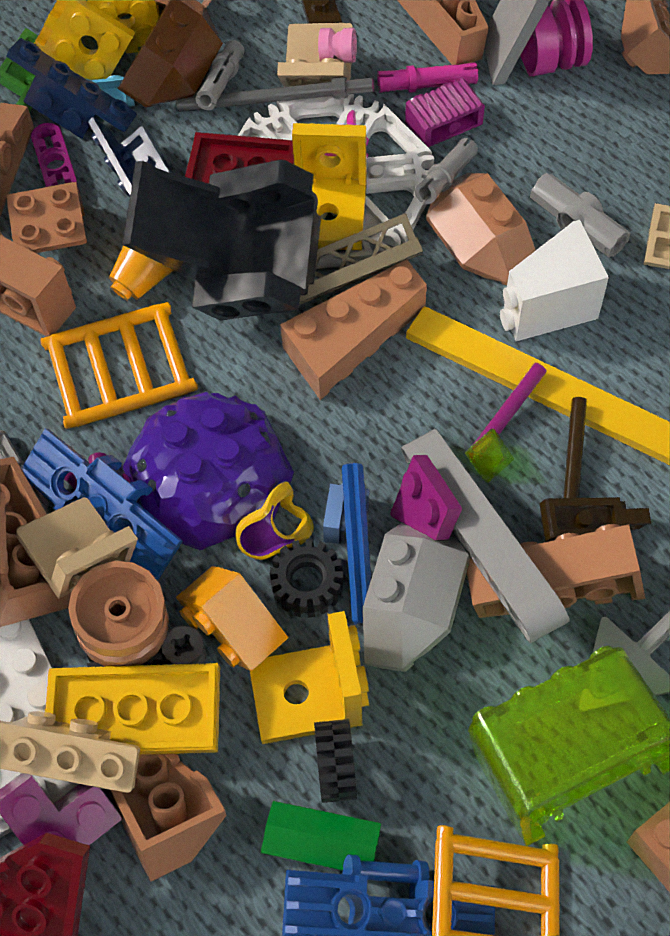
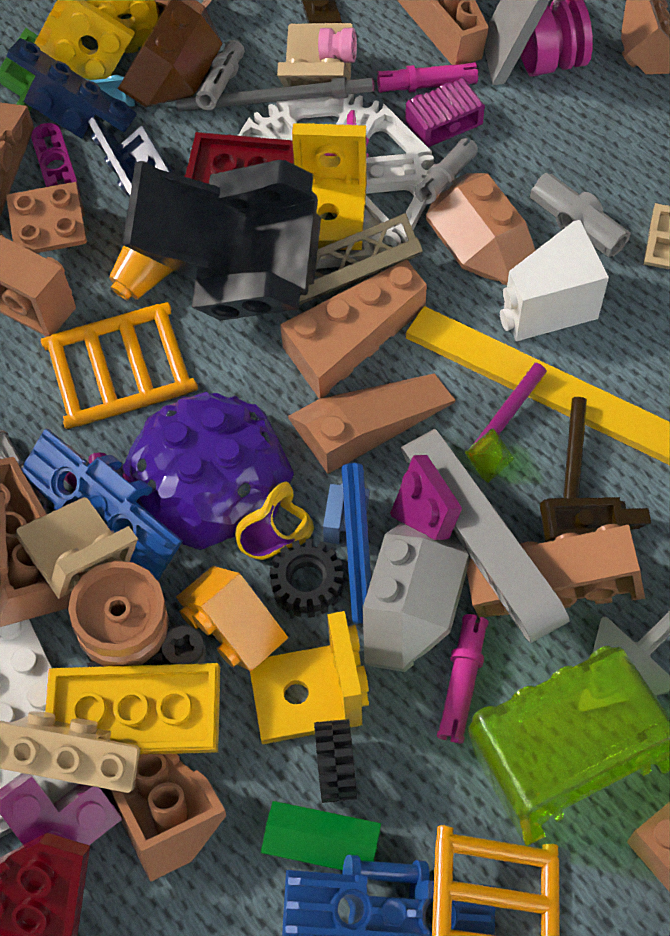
(360, 420): none -> nougat wedge
(466, 661): none -> dark pink pin

